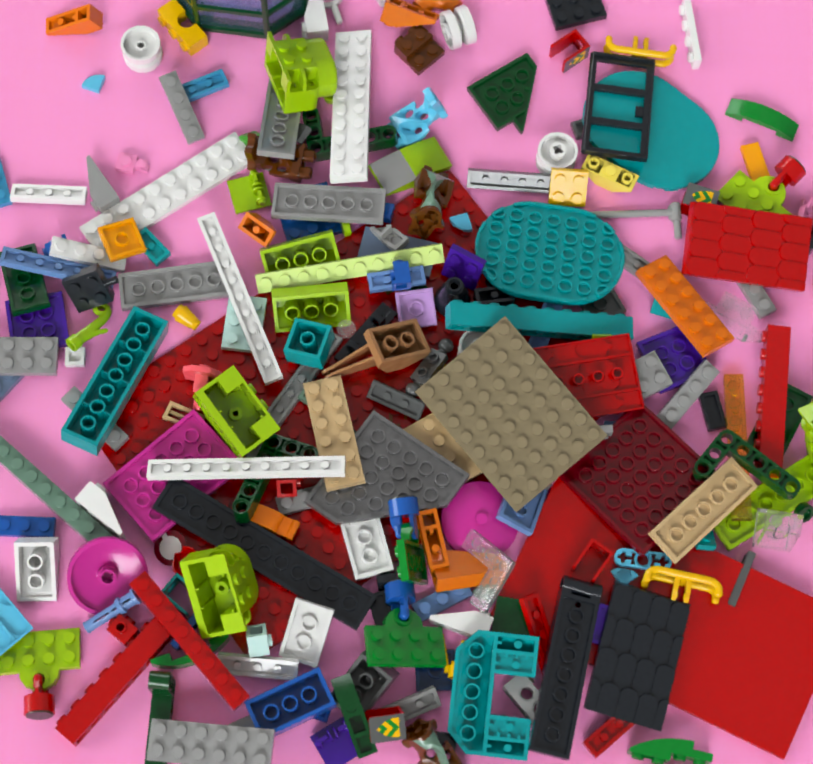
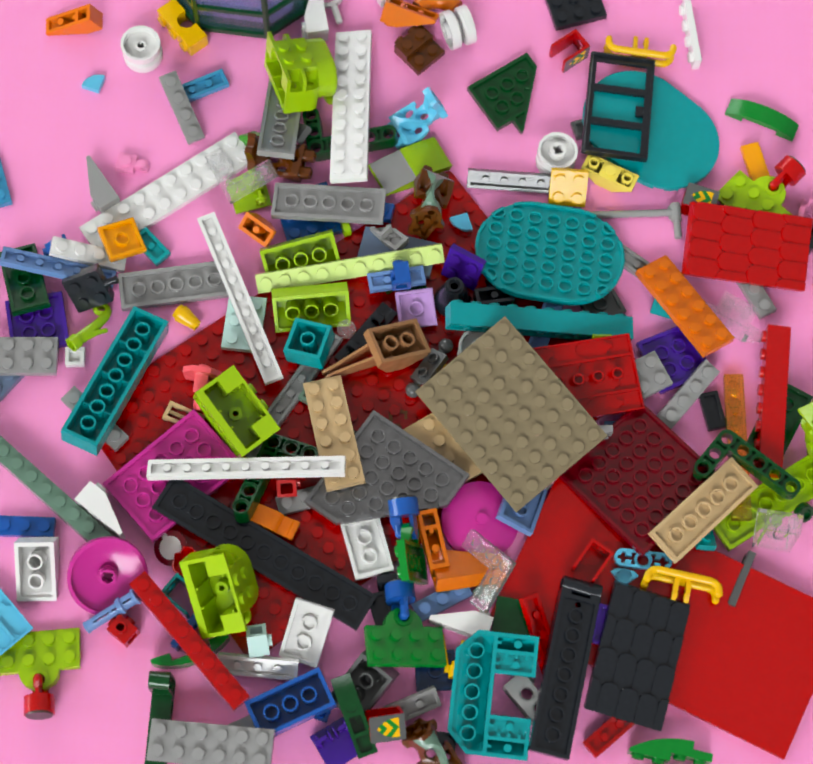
(48, 194): white plate -> none
(113, 682): red brick -> none
(240, 186): none -> clear plate
(396, 399): dark grey tile -> none

